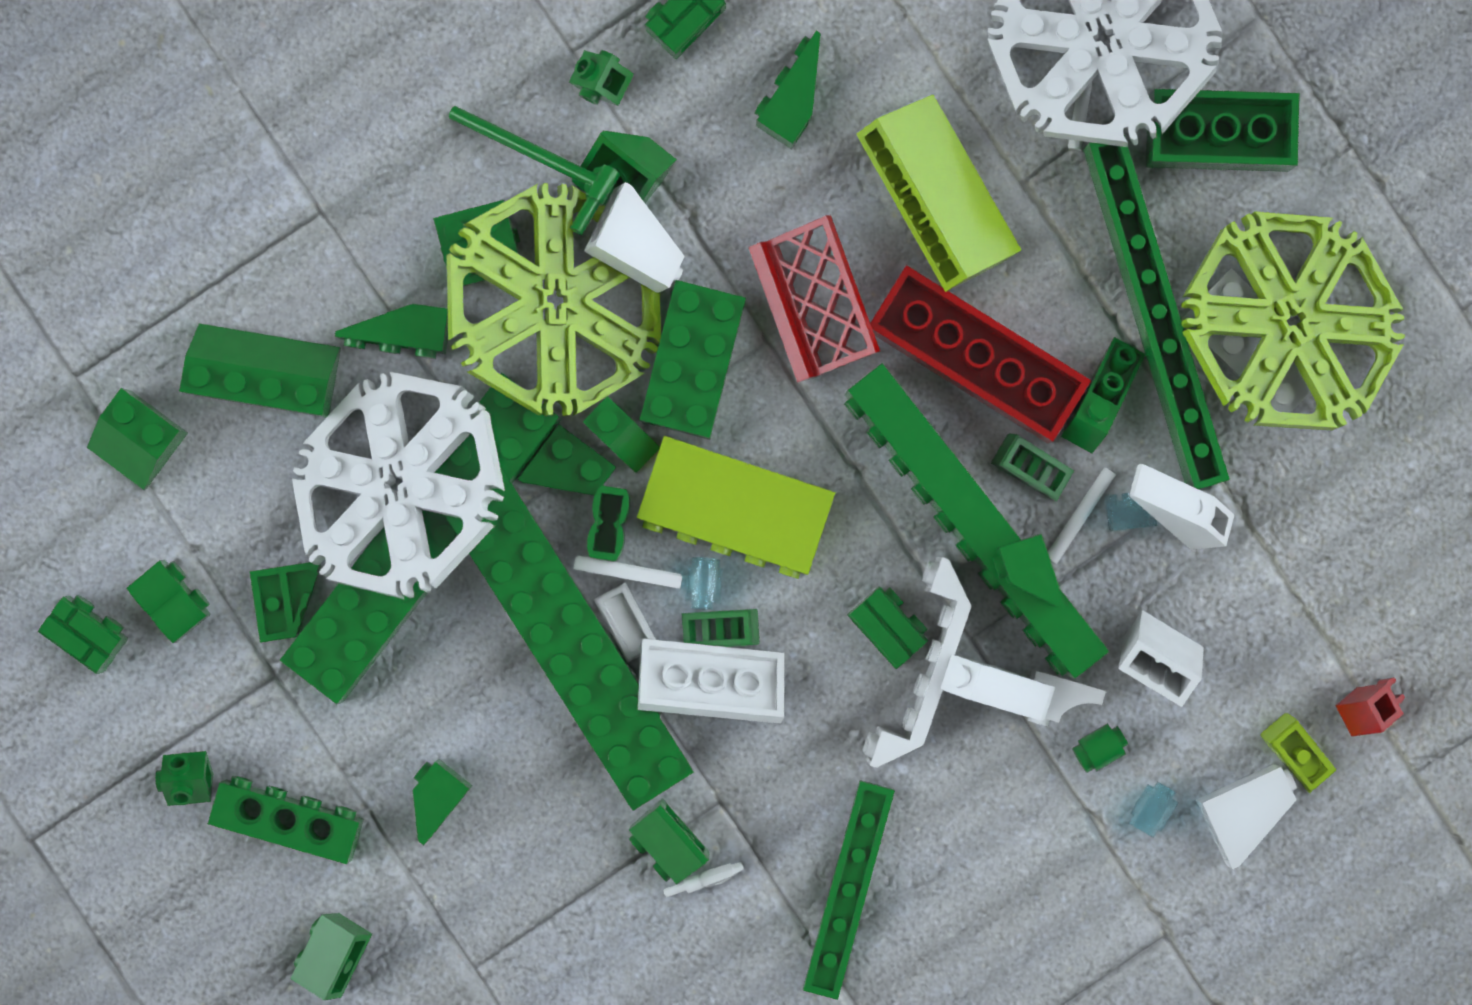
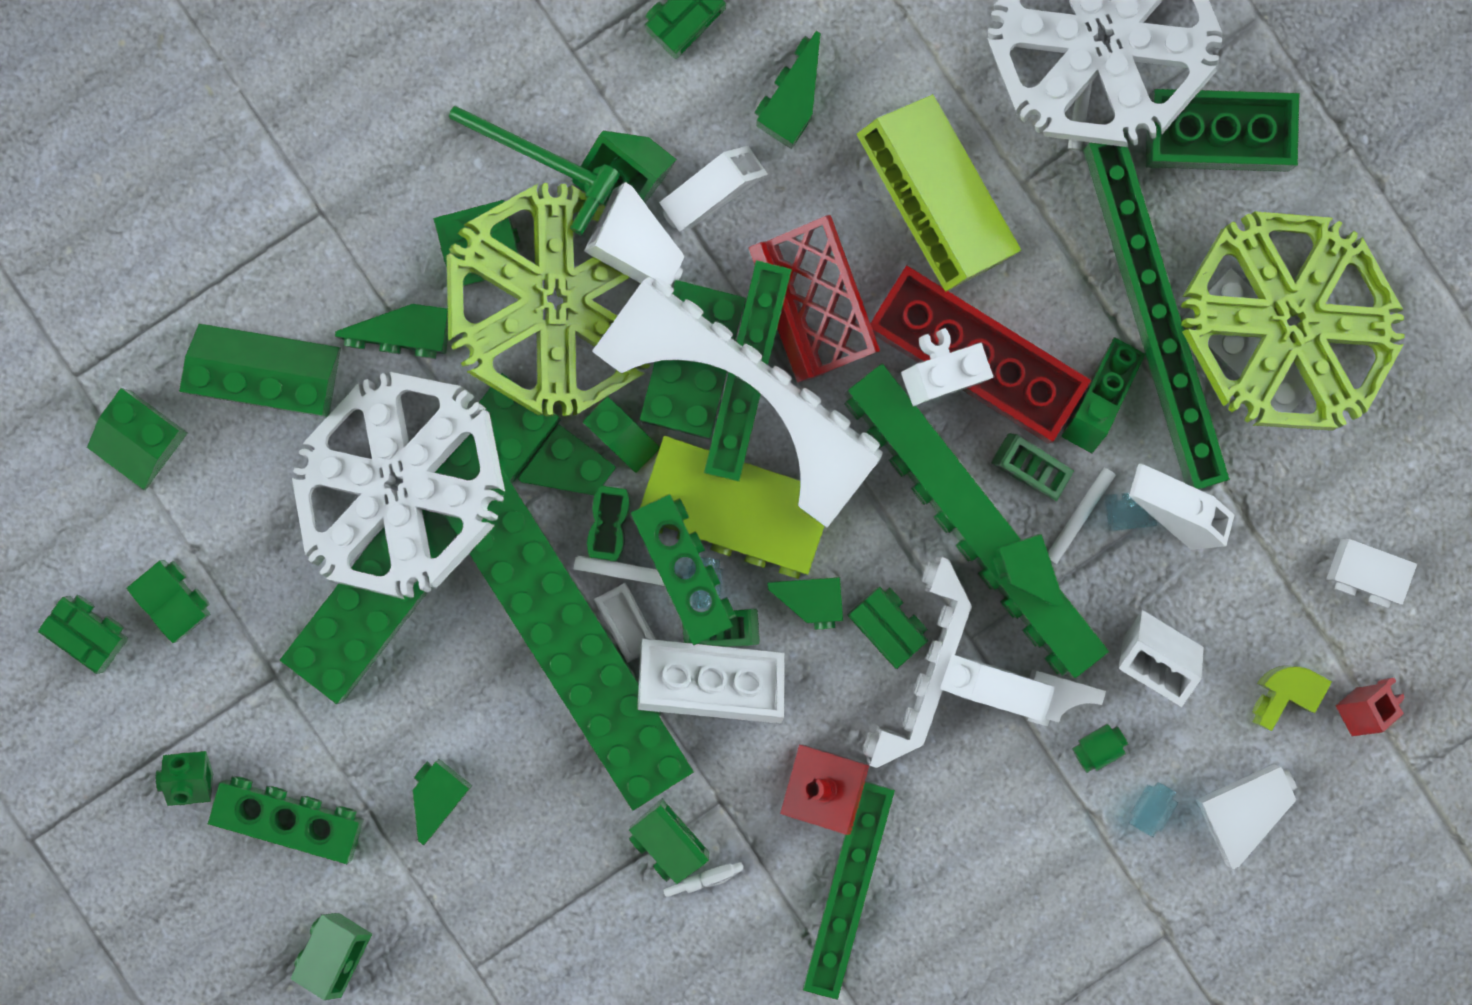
(282, 599): green wing -> none
(601, 77): green brick -> none
(649, 522): none -> green brick
(712, 188): none -> white slope
(739, 397): none -> green plate
(812, 599): none -> green slope
(824, 789): none -> red tile
(829, 452): none -> white arch
(945, 370): none -> white brick
(1289, 684): none -> lime brick
(1298, 751): lime slope -> none
(1371, 572): none -> white brick

